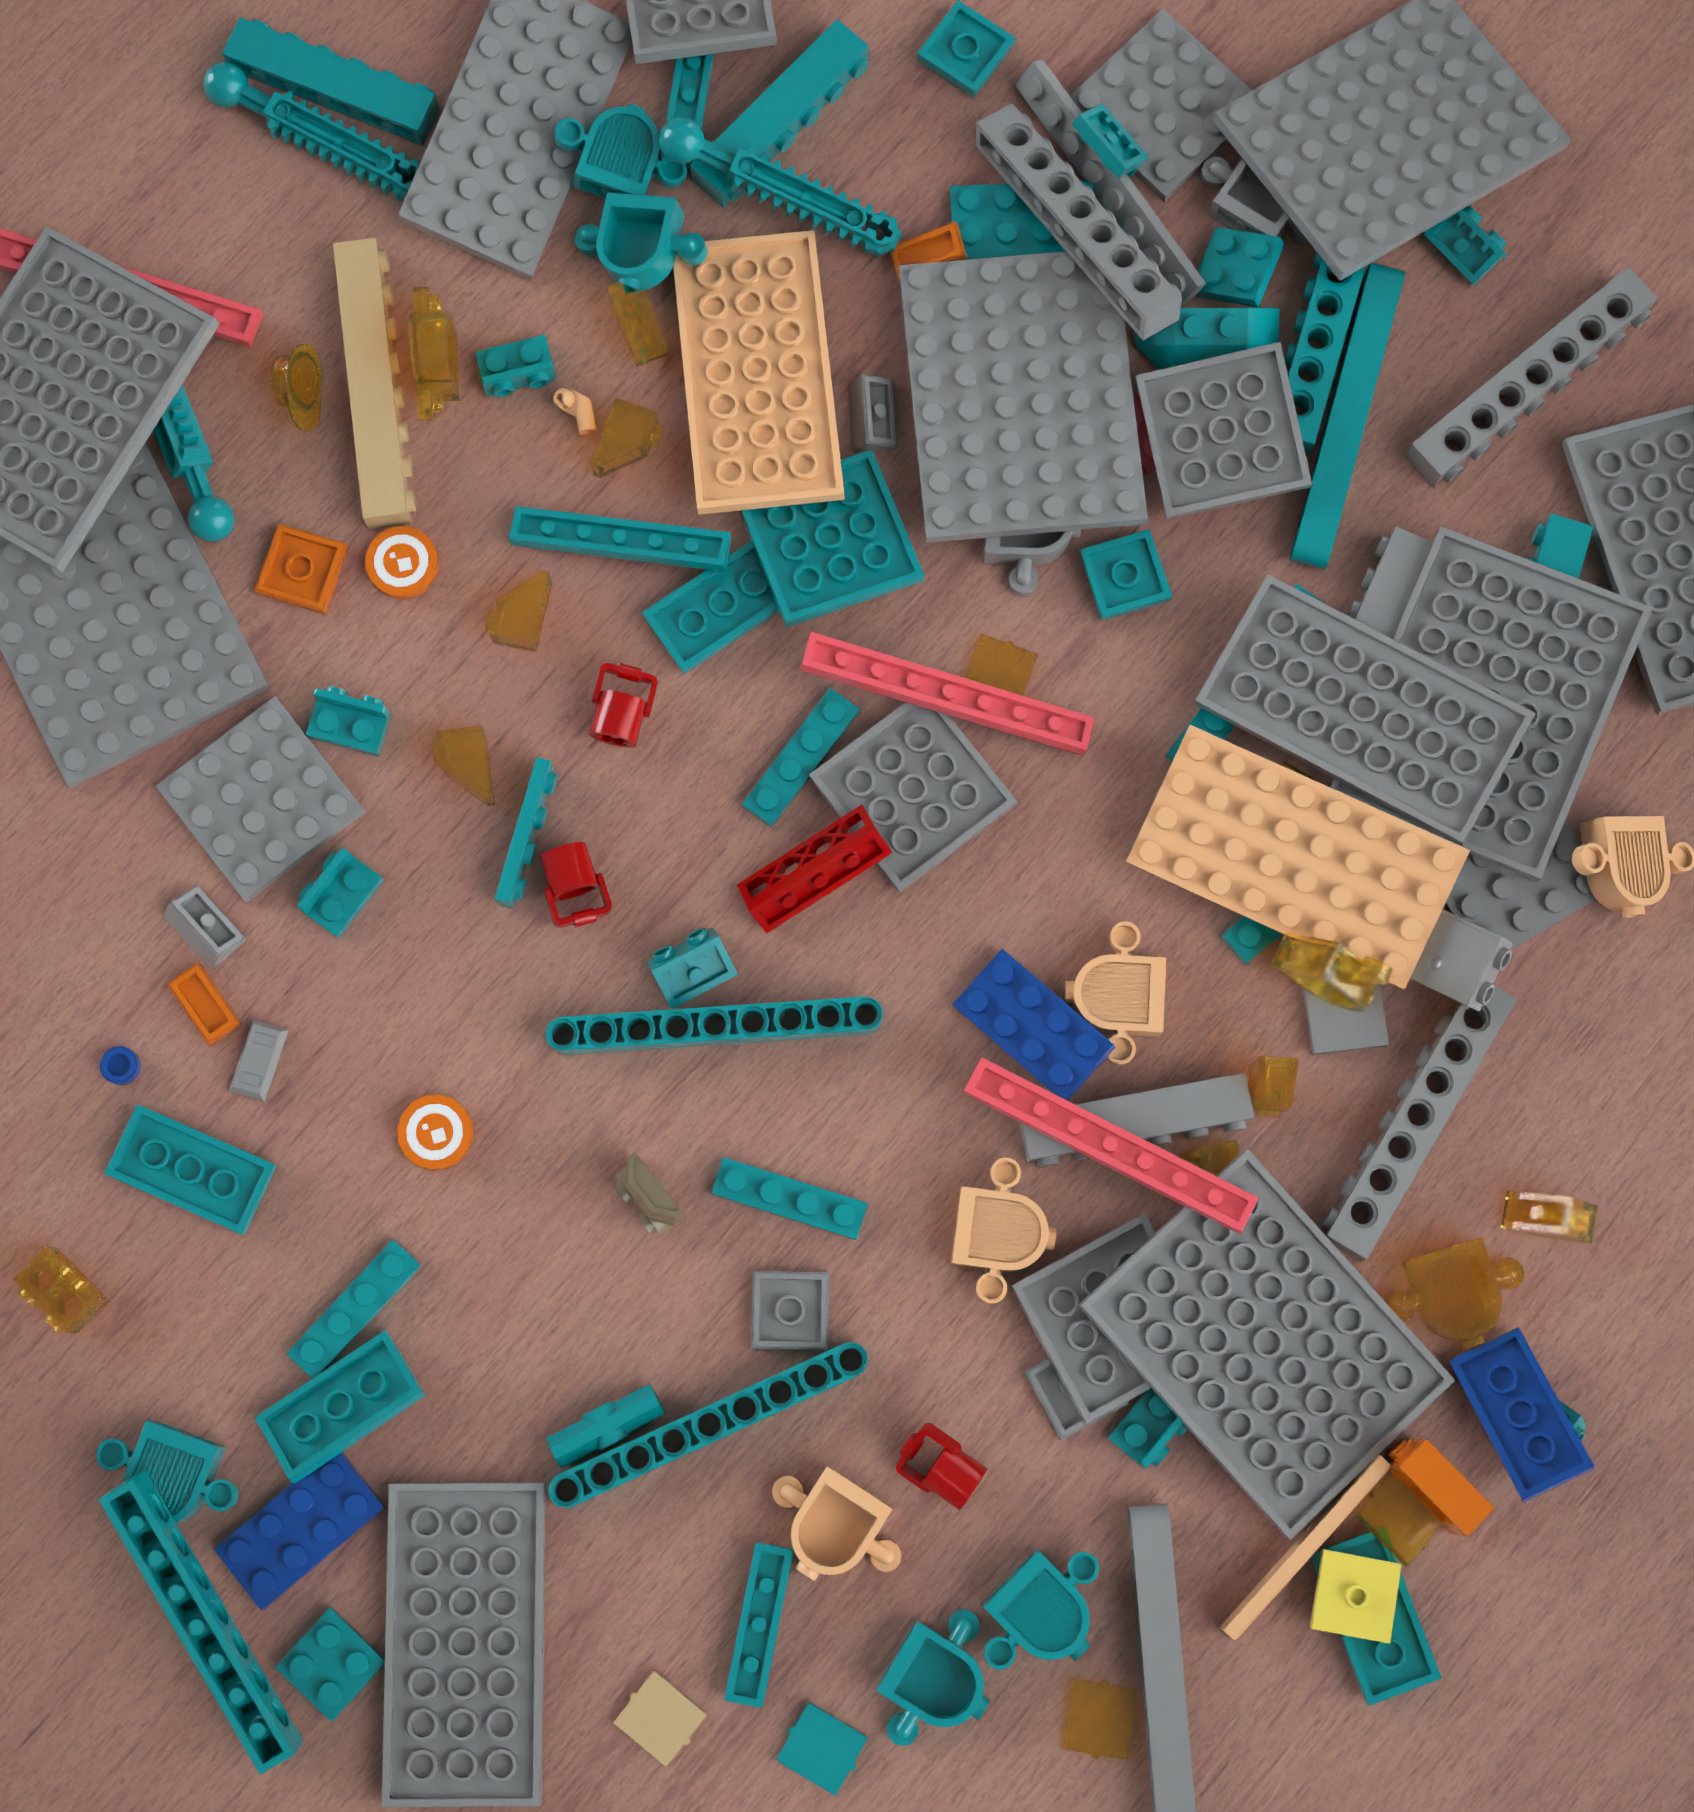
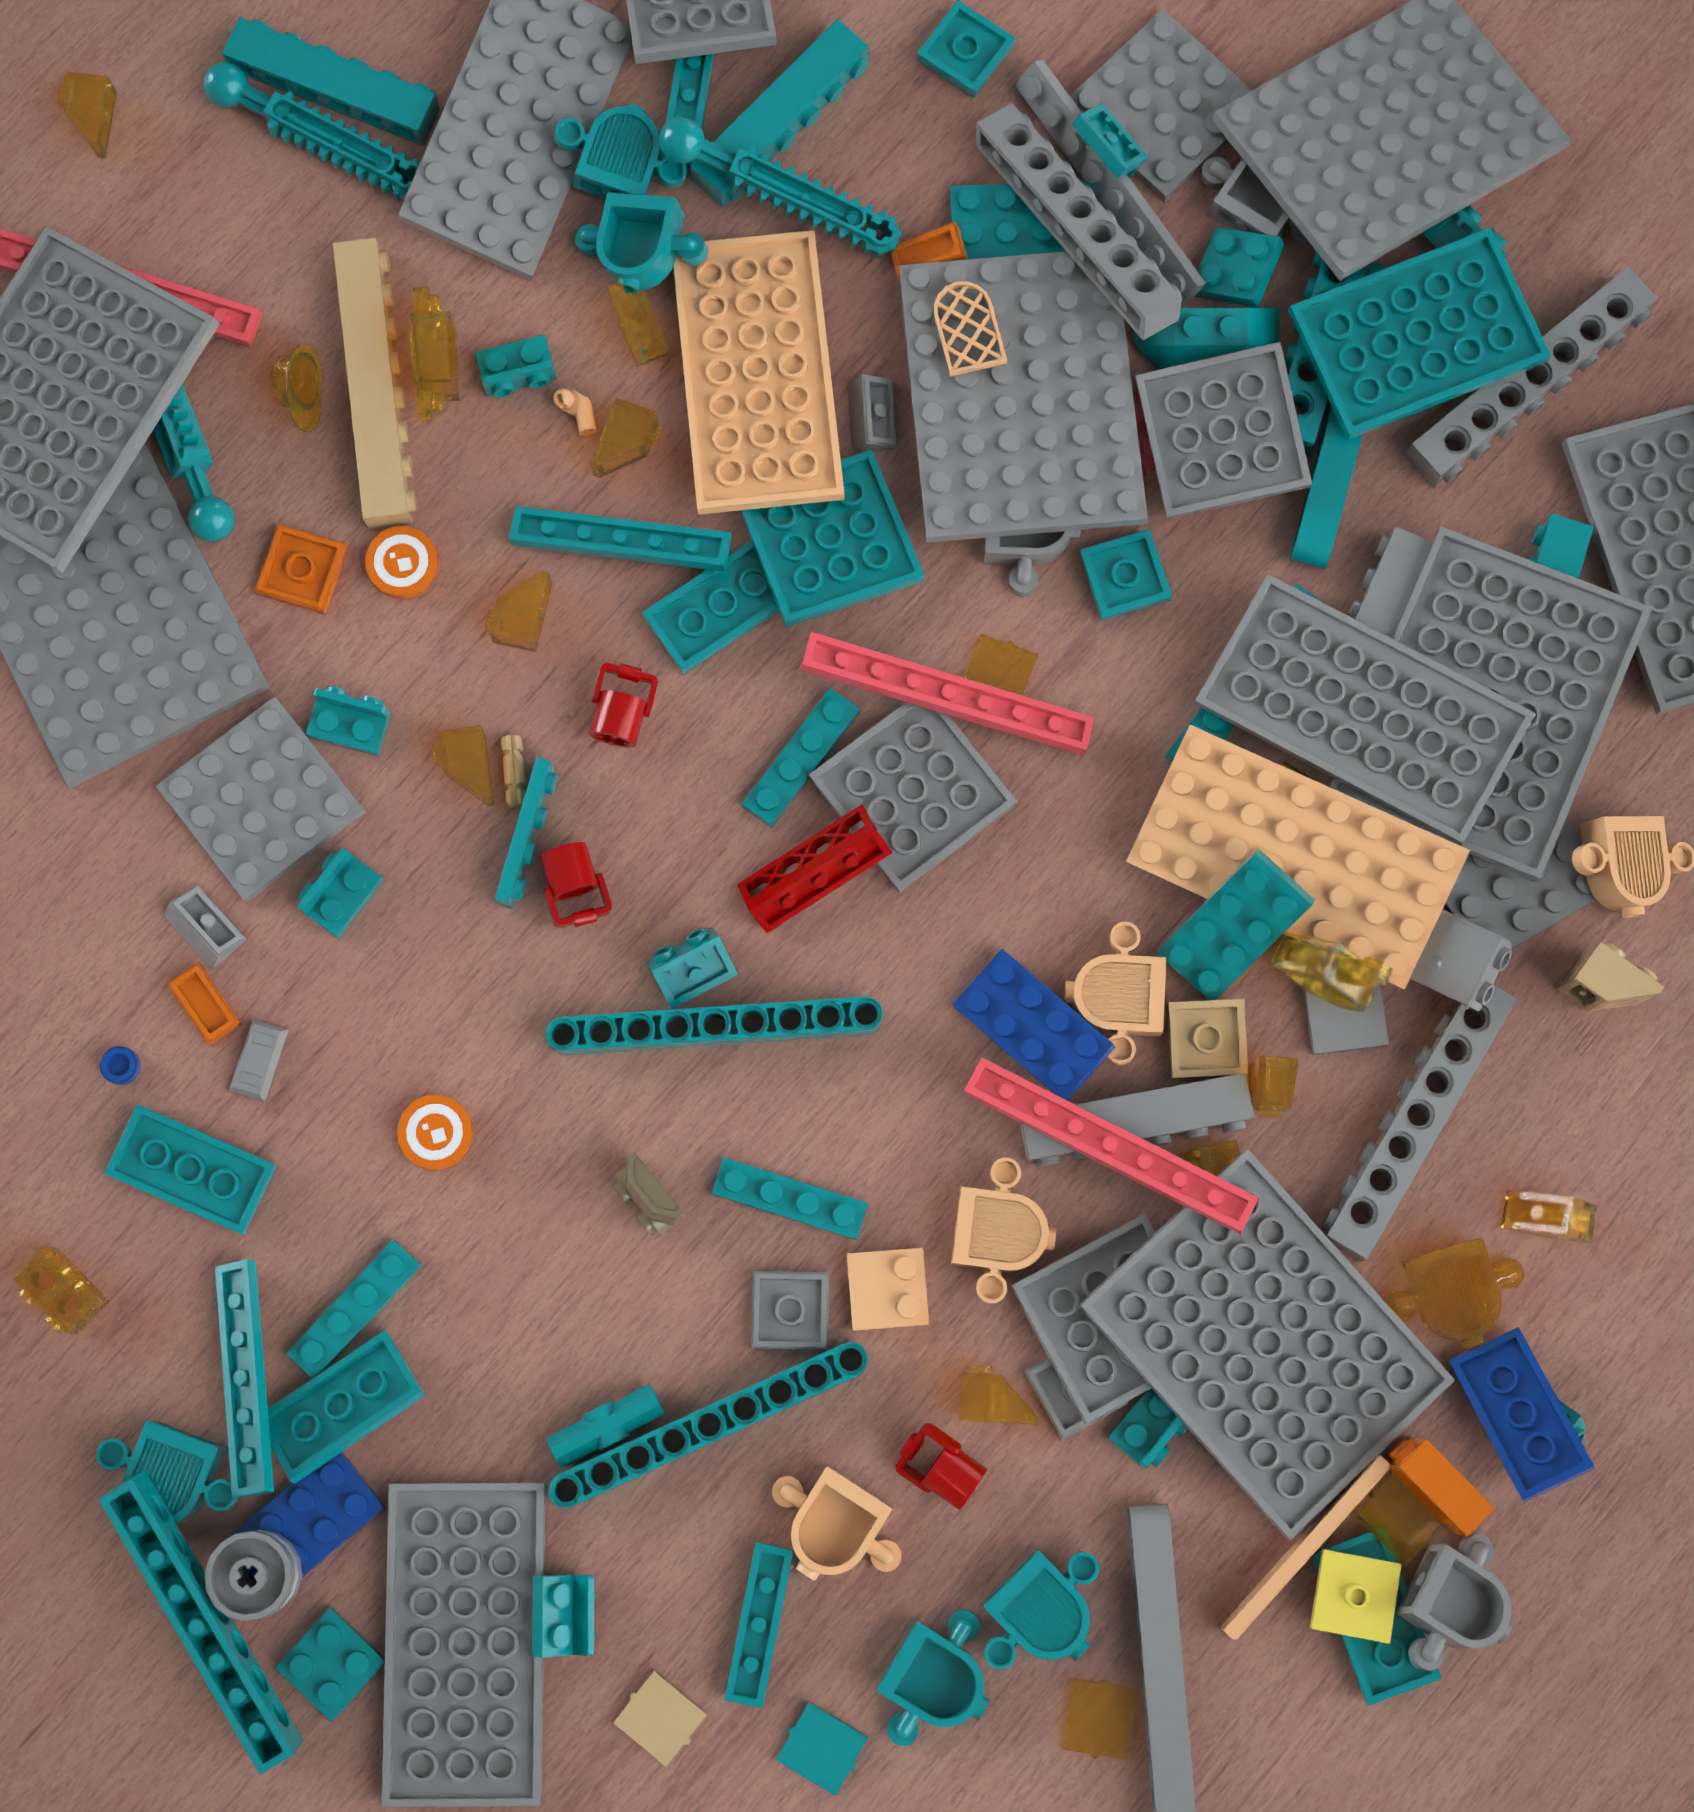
(89, 107): none -> clear yellow slope
(230, 1581): none -> light grey wheel
(244, 1379): none -> teal plate
(513, 770): none -> tan axle
(563, 1615): none -> teal bracket
(887, 1289): none -> light nougat plate
(975, 365): none -> light nougat window
(991, 1399): none -> clear yellow slope
(1207, 1038): none -> tan plate
(1235, 925): none -> teal plate
(1419, 333): none -> teal plate
(1455, 1601): none -> light grey piece
(1608, 980): none -> tan slope

